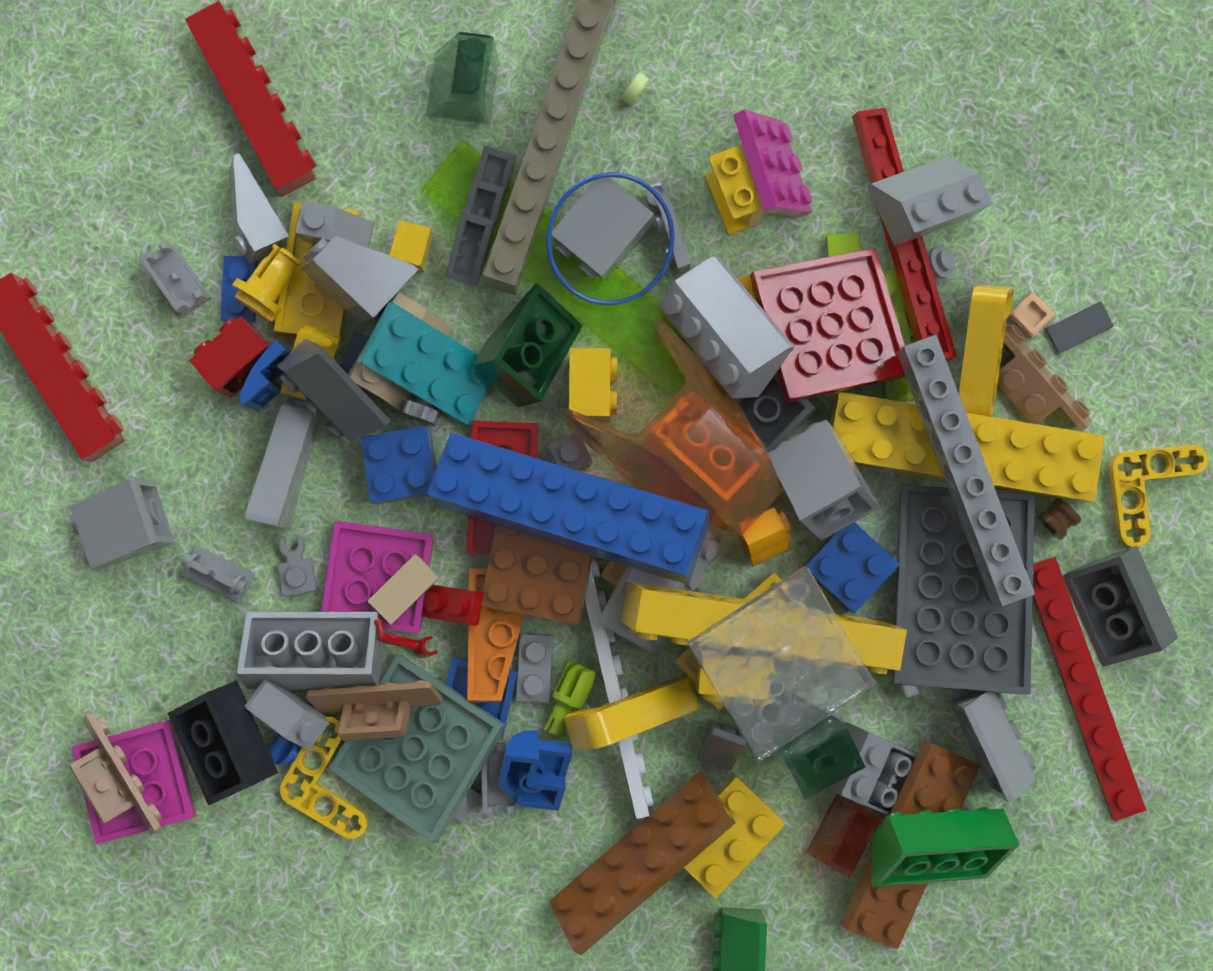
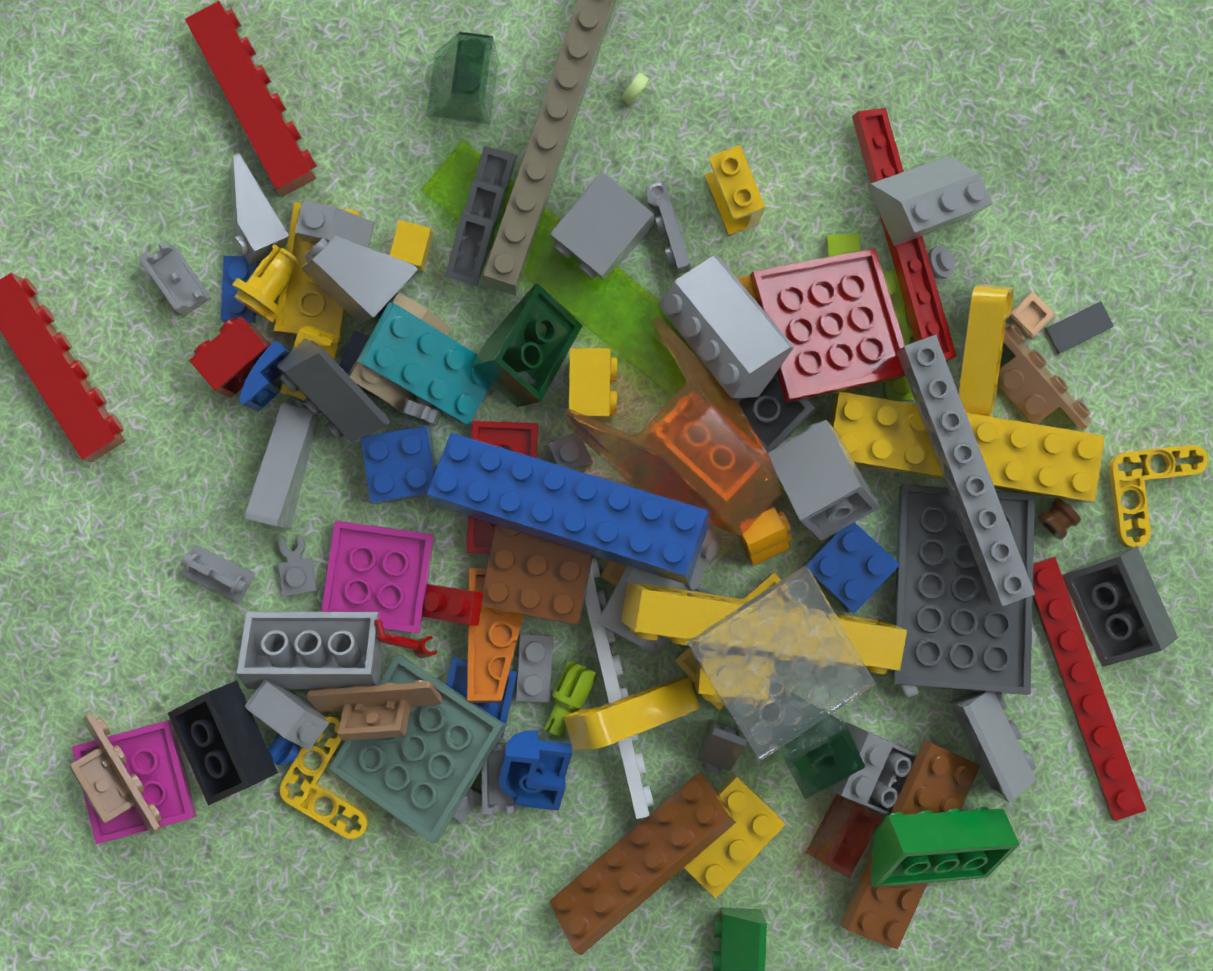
(121, 523): light grey slope -> none
(403, 589): tan tile -> none
(554, 214): blue piece -> none
(773, 164): dark pink plate -> none

